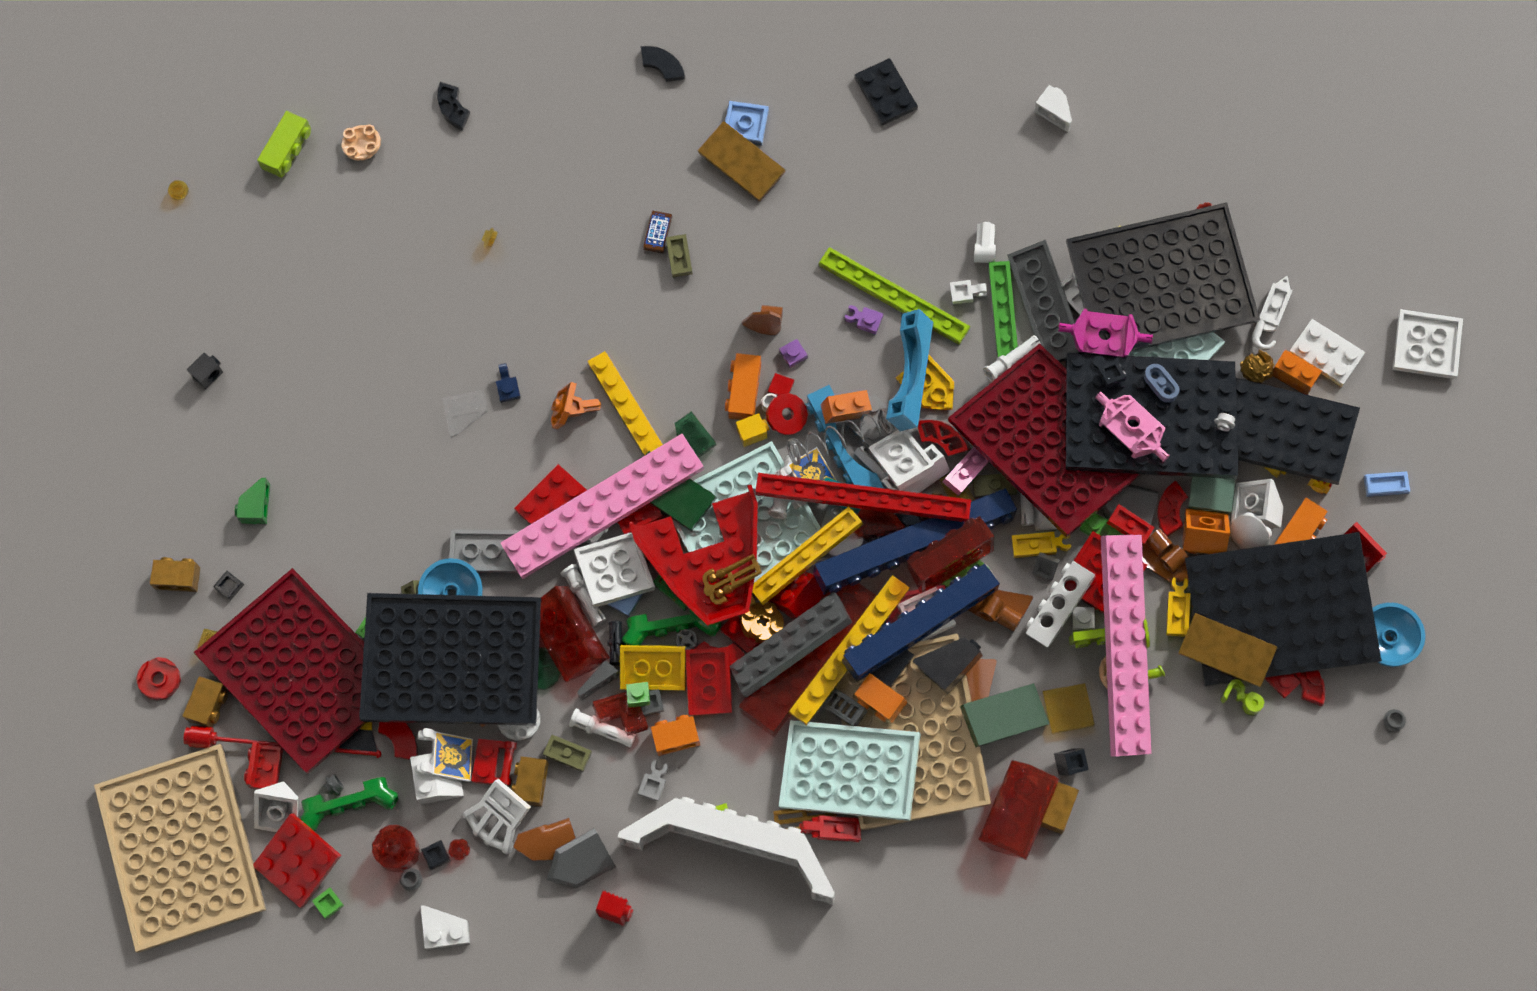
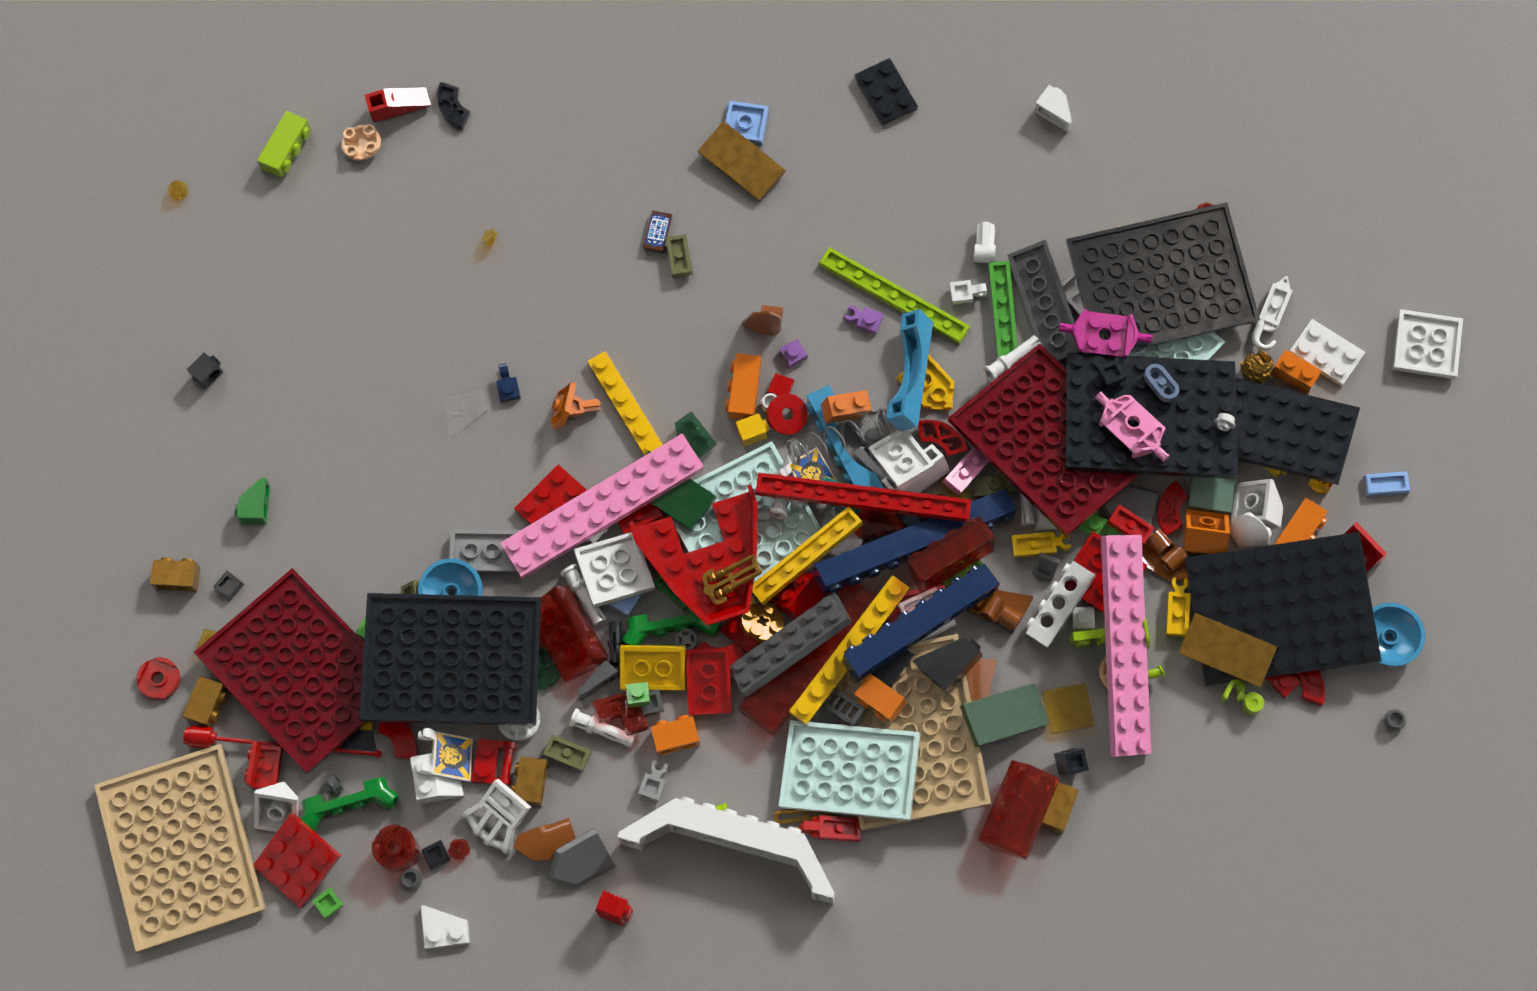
(395, 102): none -> slope
(663, 62): black tile -> none

